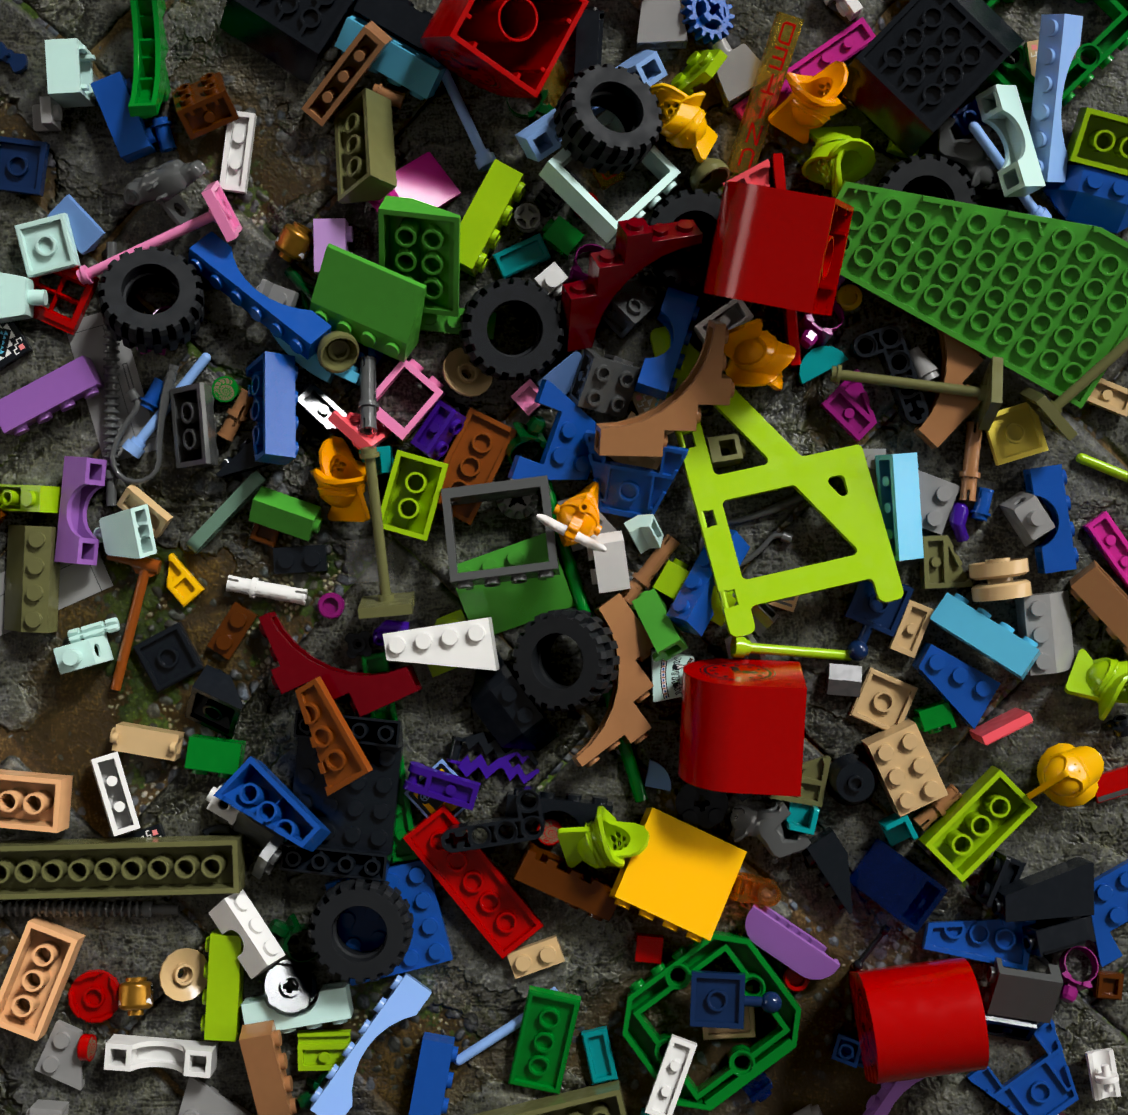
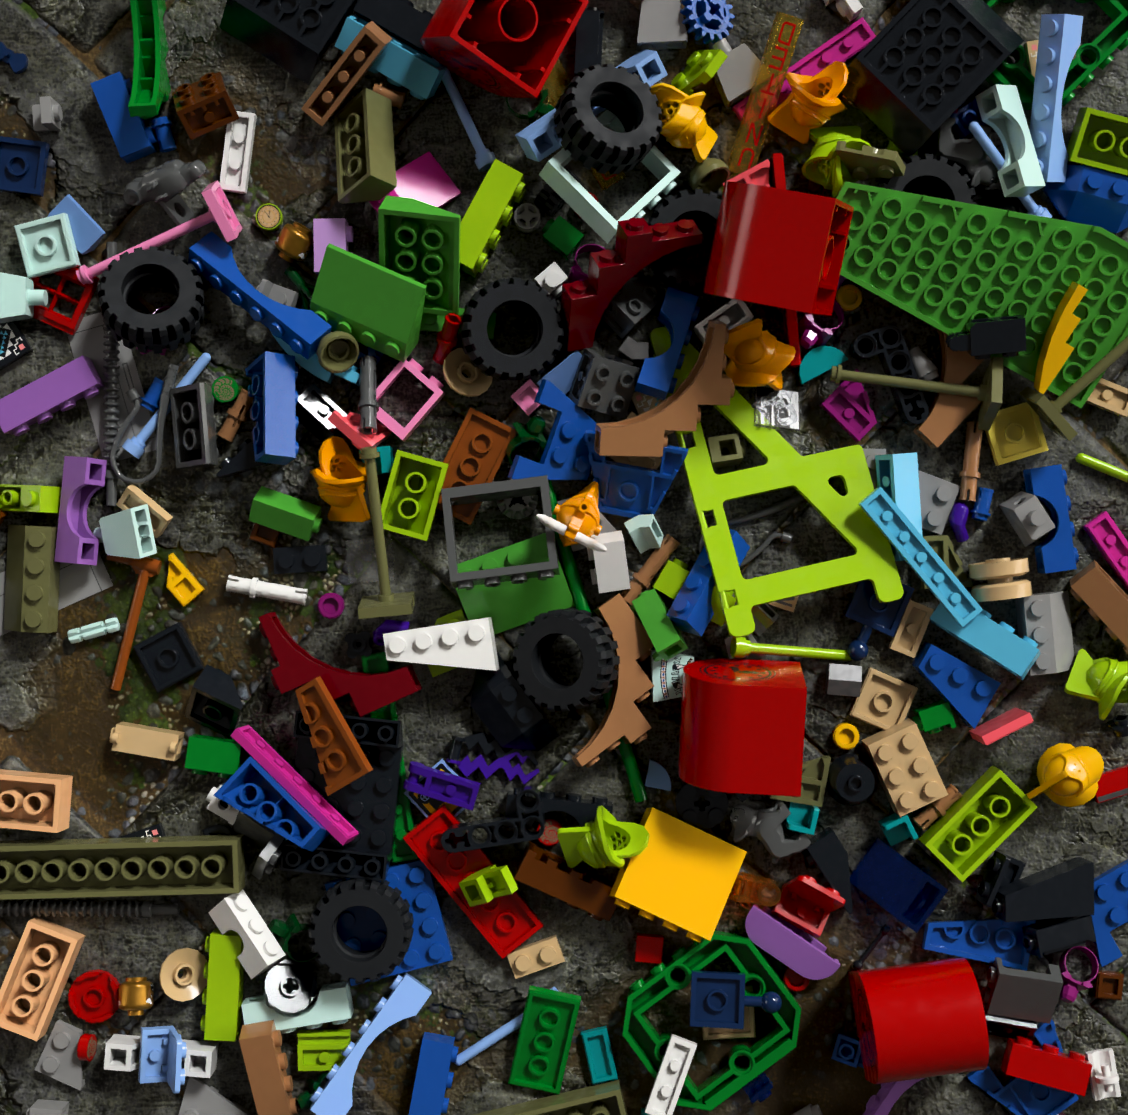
(69, 72): light aqua container -> none
(82, 654): light aqua torso -> none
(115, 794): white brick -> none
(162, 1057): none -> light blue bracket
(226, 512): sand green beam -> none
(232, 630): reddish brown plate -> none
(269, 217): none -> tile
(295, 784): none -> dark pink tile
(438, 430): dark purple bracket -> none
(447, 337): none -> red pin
(488, 884): none -> lime brick
(521, 256): teal tile -> none
(634, 351): none -> flat silver piece
(776, 409): none -> piece
(807, 904): none -> red bracket
(845, 736): none -> yellow tile
(870, 162): none -> olive wing
(920, 556): none -> medium azure plate
(990, 337): none -> black hinge
(1046, 1065): none -> red brick
(1054, 348): none -> yellow slope

